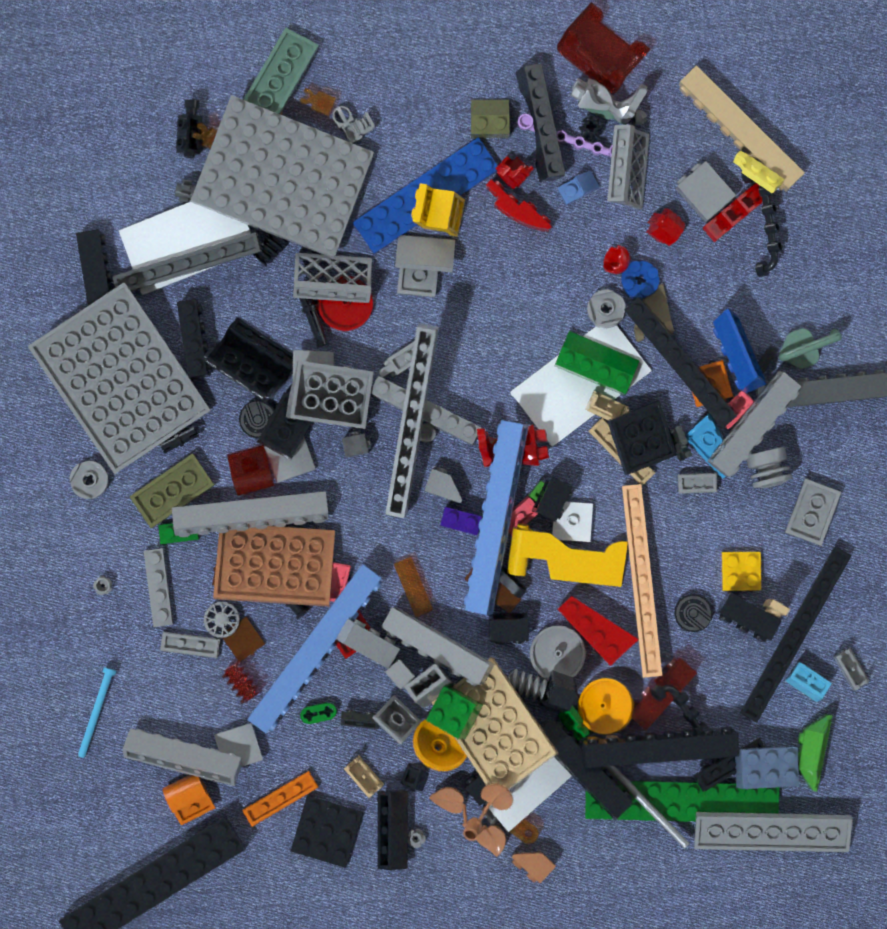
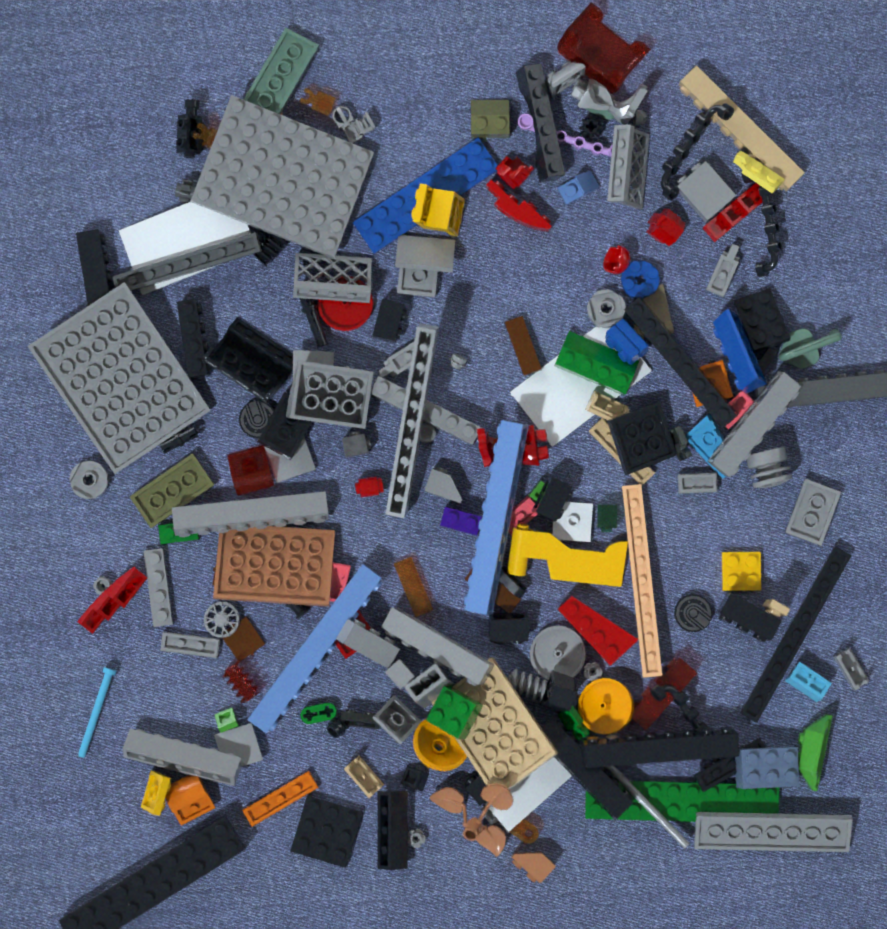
(111, 599): none -> red slope
(155, 793): none -> yellow plate
(226, 720): none -> bright green plate
(335, 728): none -> black plate
(369, 486): none -> red brick
(389, 320): none -> black brick
(458, 361): none -> light grey plate
(523, 346): none -> reddish brown tile
(564, 78): none -> light grey slope
(594, 666): none -> light grey plate
(606, 517): none -> clear green brick
(626, 342): none -> blue brick
(723, 111): none -> black bar
(723, 272): none -> light grey hinge
(762, 320): none -> black plate

